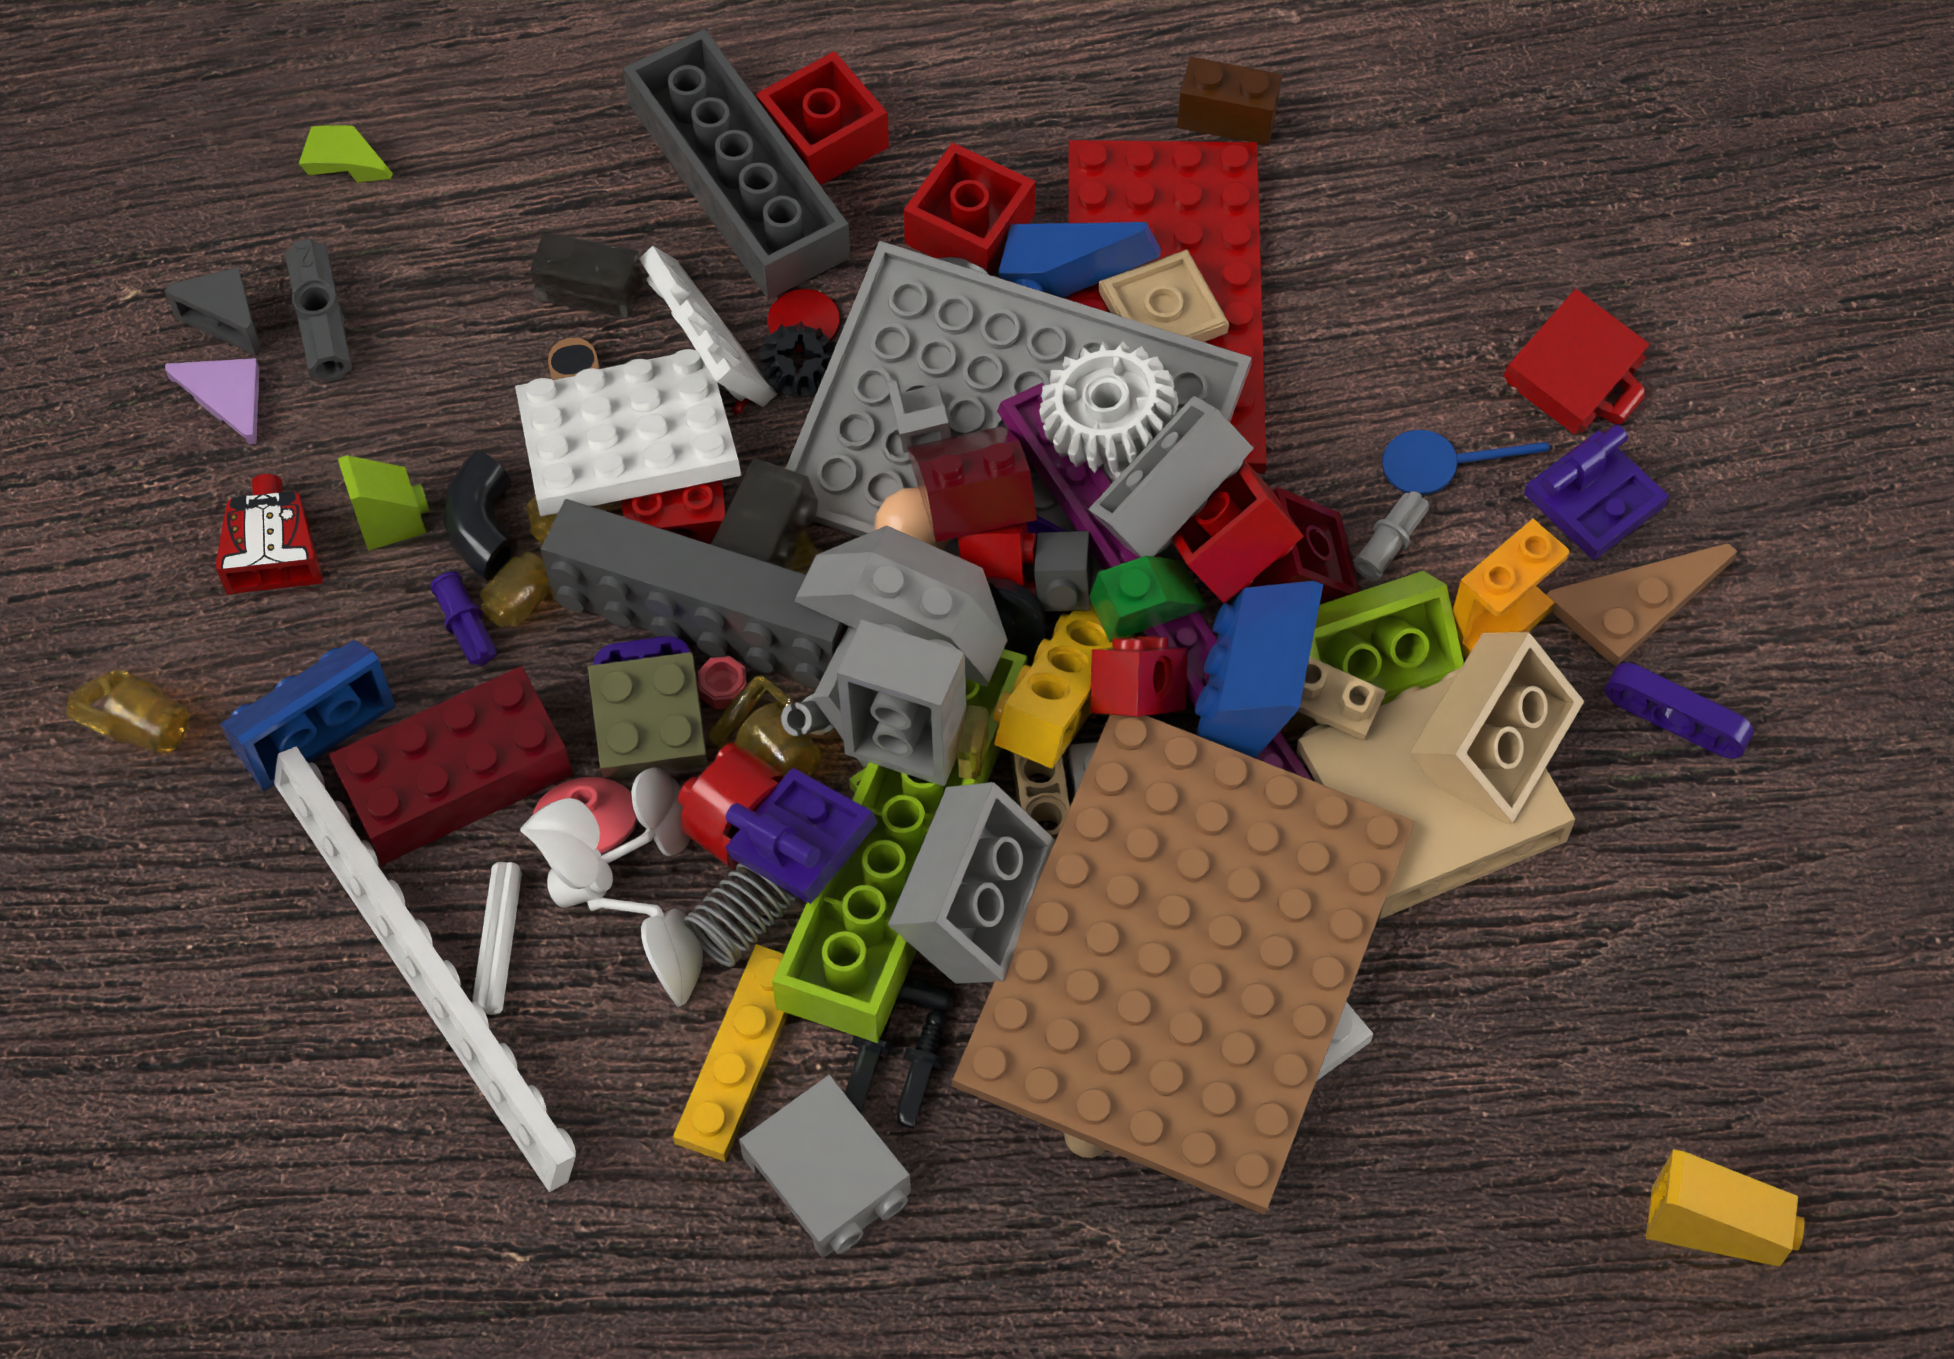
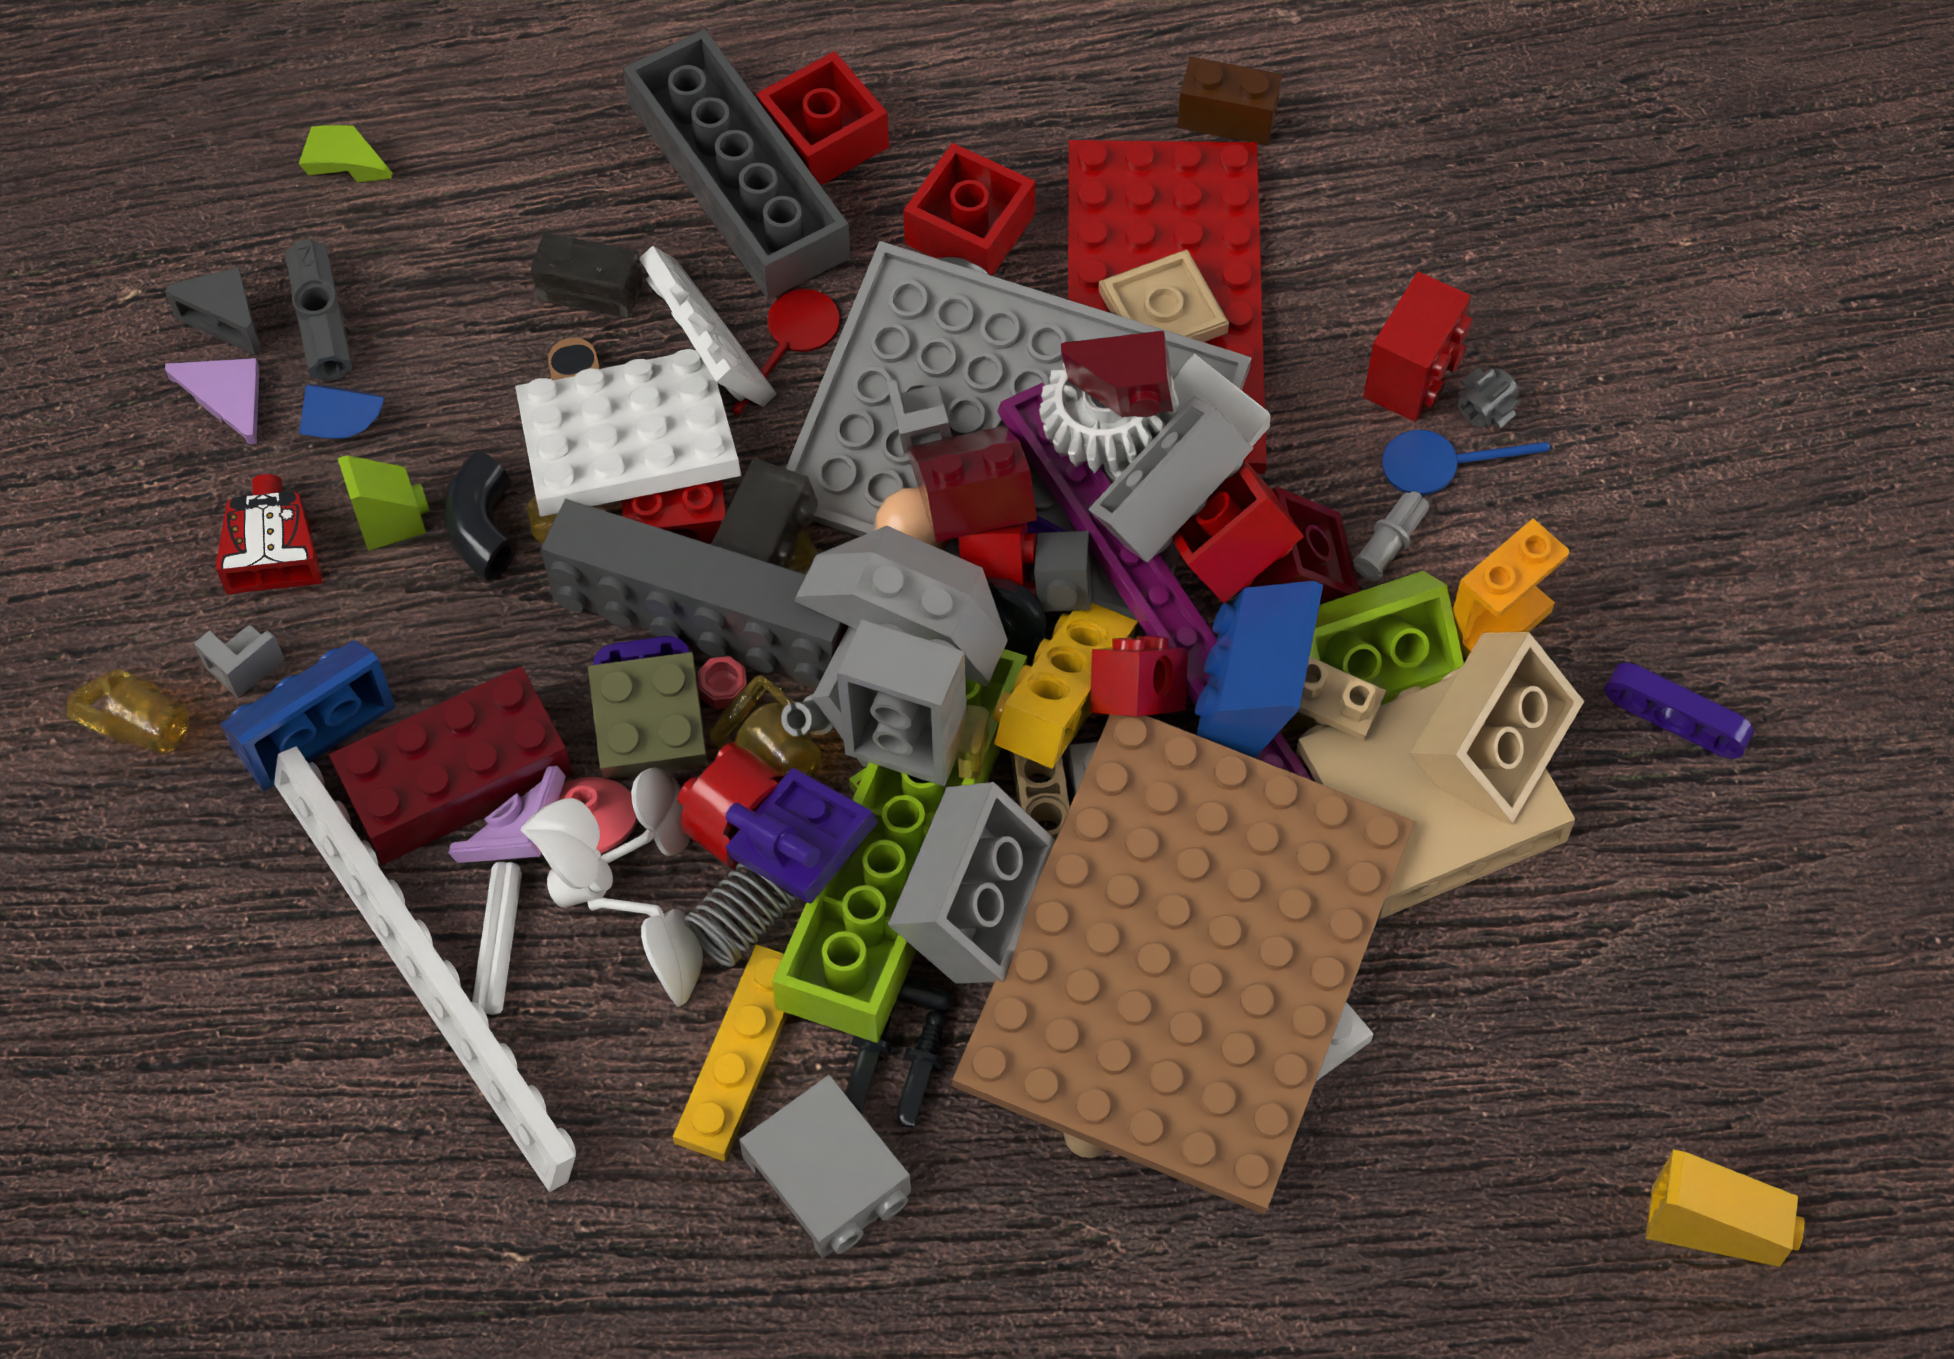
(241, 660): none -> light grey panel
(337, 411): none -> blue brick
(463, 618): dark purple axle -> none
(502, 834): none -> lavender tile
(515, 590): clear yellow brick -> none
(780, 370): black gear -> none
(1074, 255): blue slope -> none
(1123, 372): none -> dark red slope
(1143, 595): green slope -> none
(1209, 385): none -> white slope
(1418, 347): none -> red brick
(1488, 397): none -> dark grey gear
(1578, 364): red piece -> none
(1596, 493): dark purple plate -> none
(1630, 605): medium nougat wing -> none

